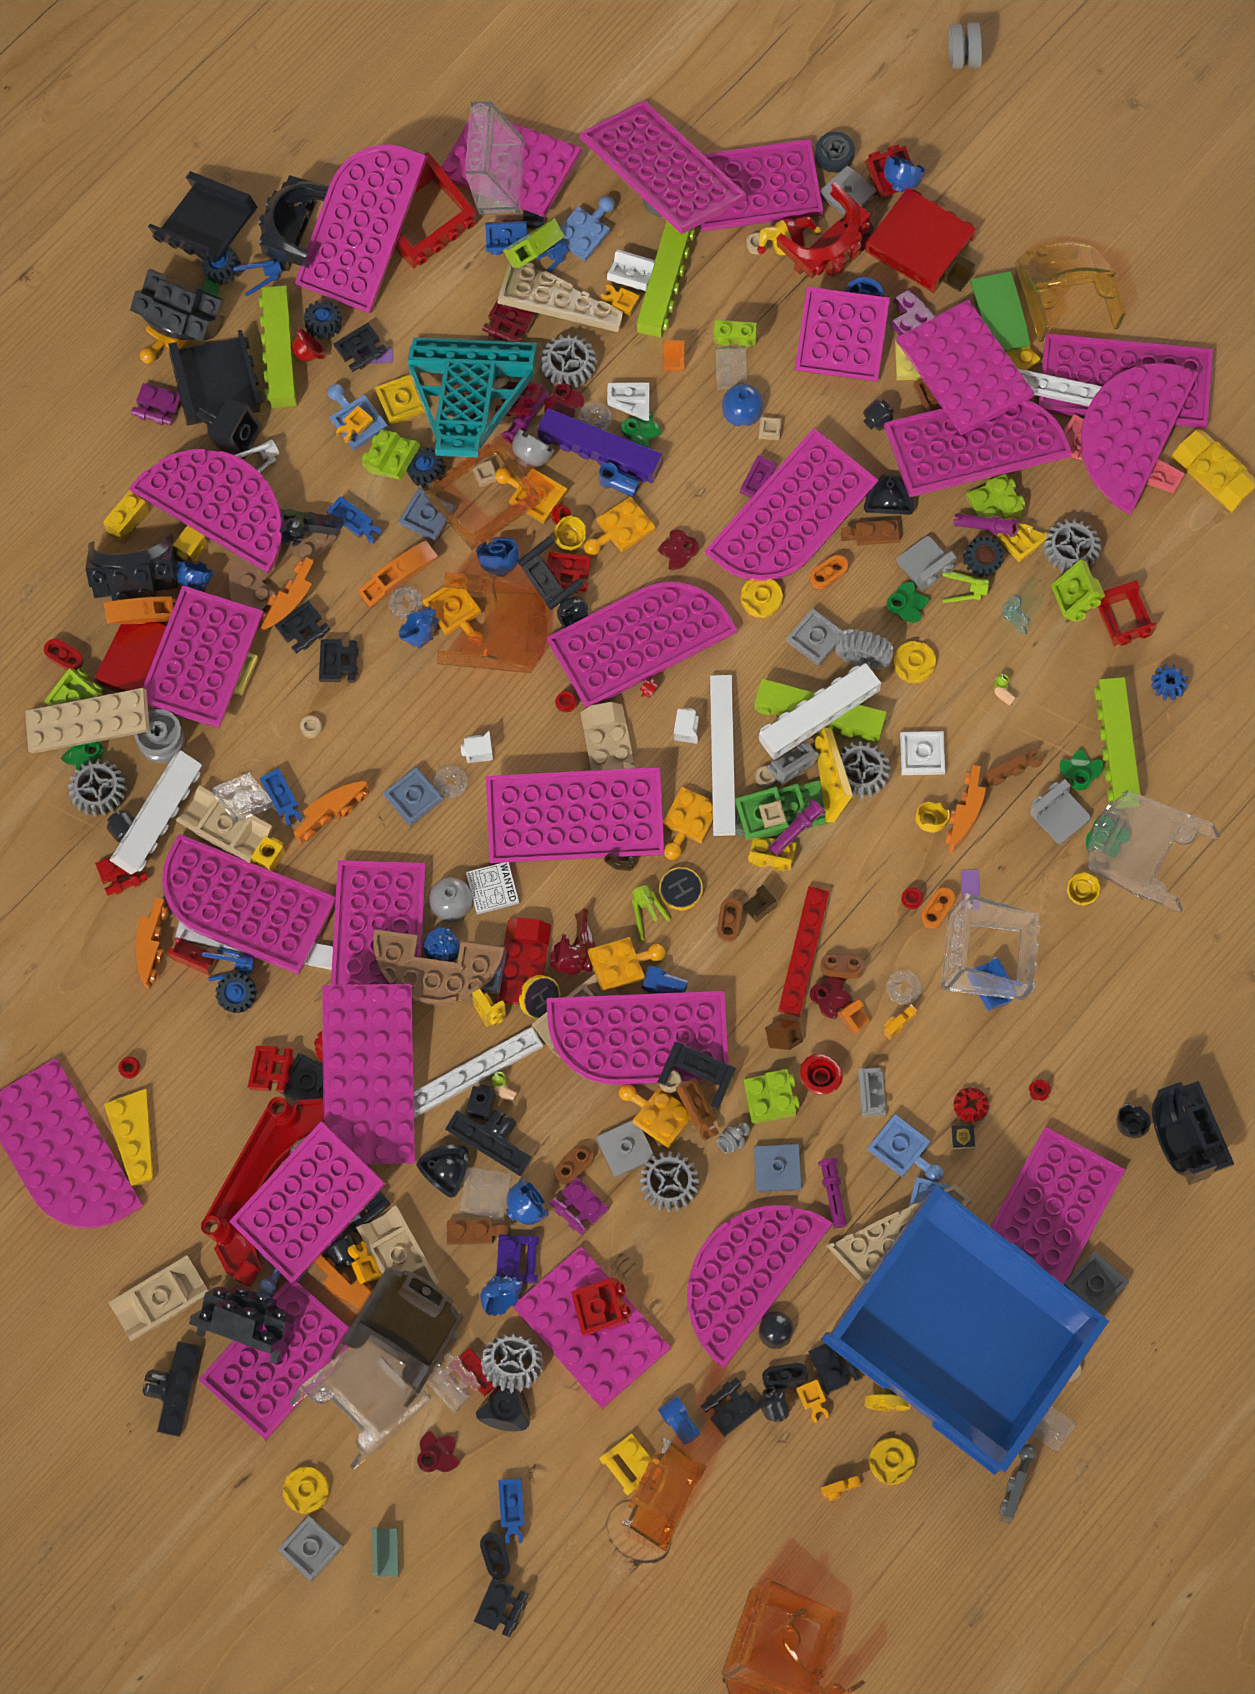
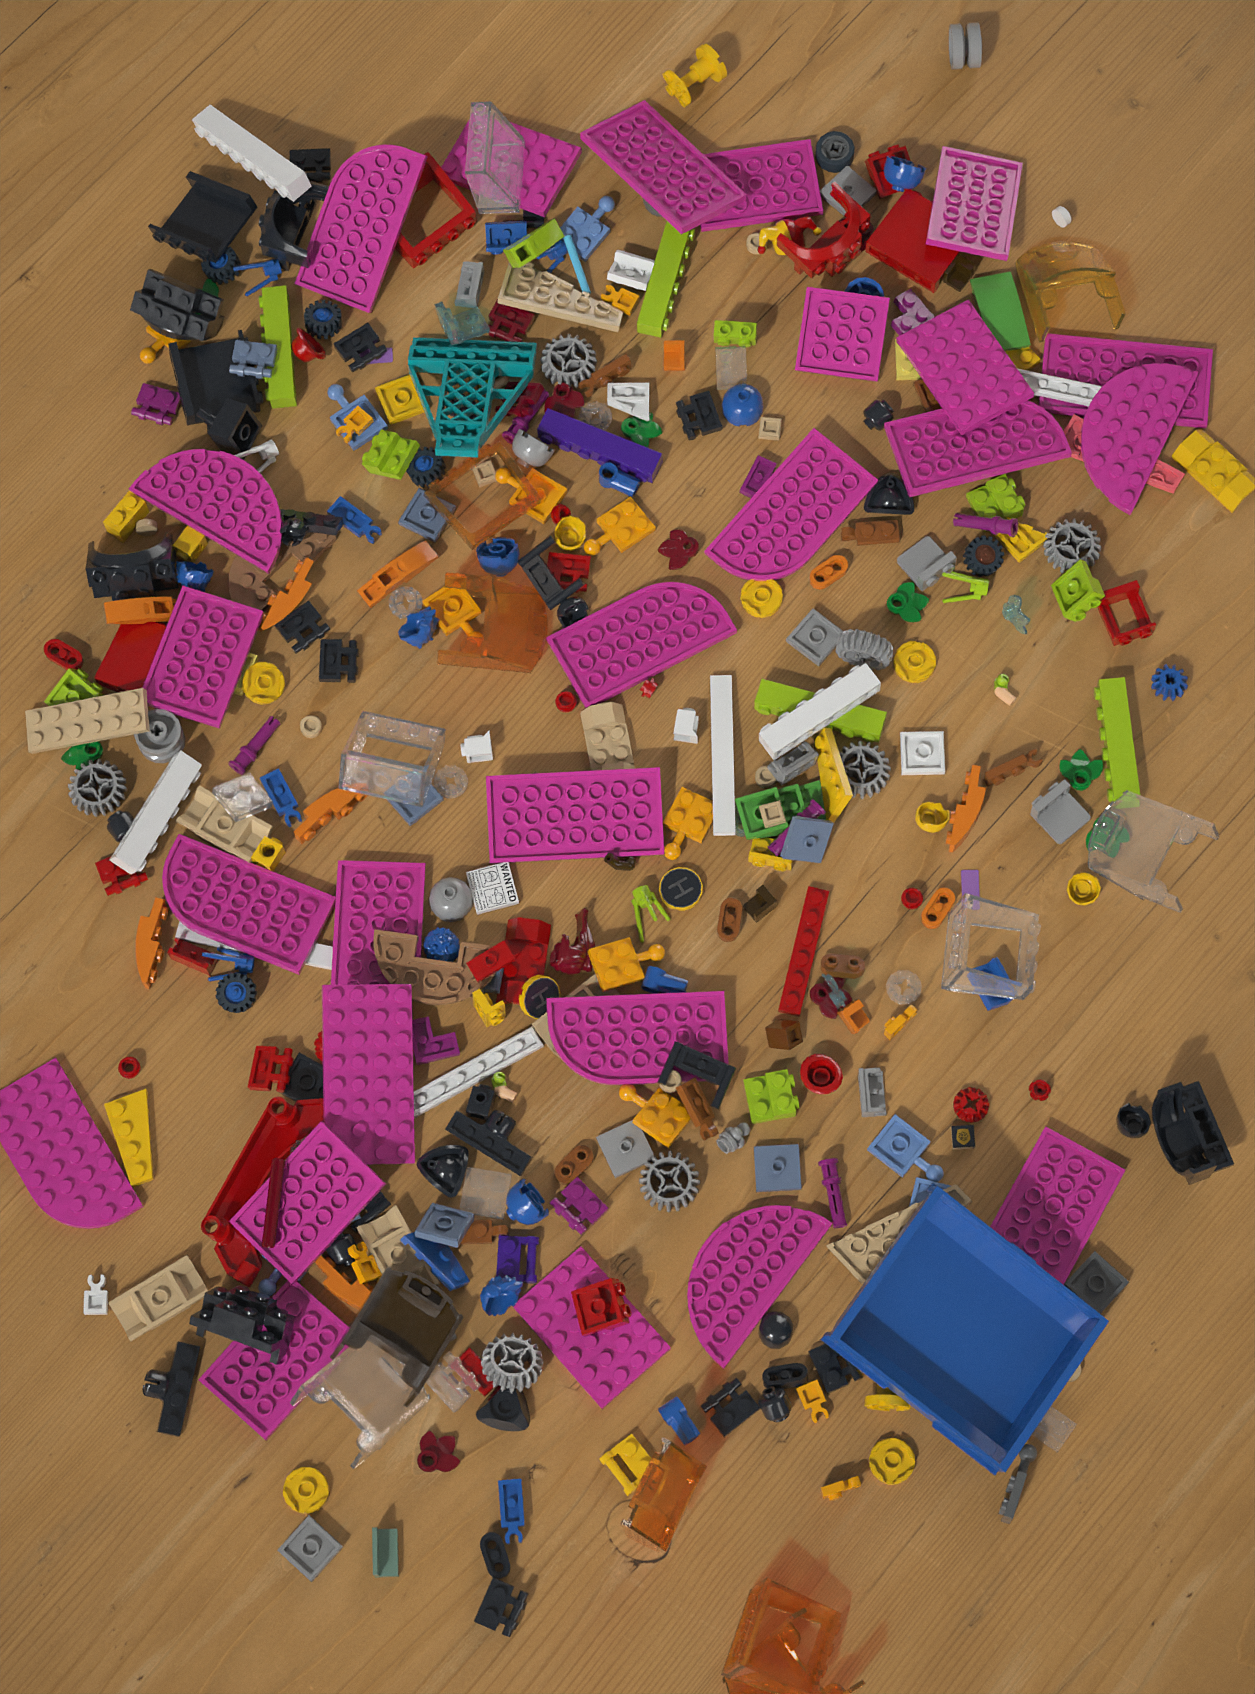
(96, 1300): none -> white plate
(146, 527): none -> tan tile
(249, 753): none -> magenta pin
(251, 153): none -> white brick
(255, 354): none -> sand blue plate
(263, 683): none -> yellow tile
(273, 1203): none -> dark red axle
(313, 160): none -> black plate
(385, 776): none -> clear windscreen
(431, 1048): none -> magenta plate
(440, 1259): none -> blue wing
(444, 1225): none -> sand blue plate
(461, 326): none -> clear light blue bracket
(470, 284): none -> light grey hinge
(490, 961): none -> red plate
(576, 264): none -> medium azure bar
(605, 375): none -> dark orange plate
(703, 68): none -> yellow piece
(705, 413): none -> black plate
(806, 839): none -> sand blue plate
(836, 995): none -> clear light blue plate
(974, 203): none -> dark pink plate
(1061, 216): none -> white tile

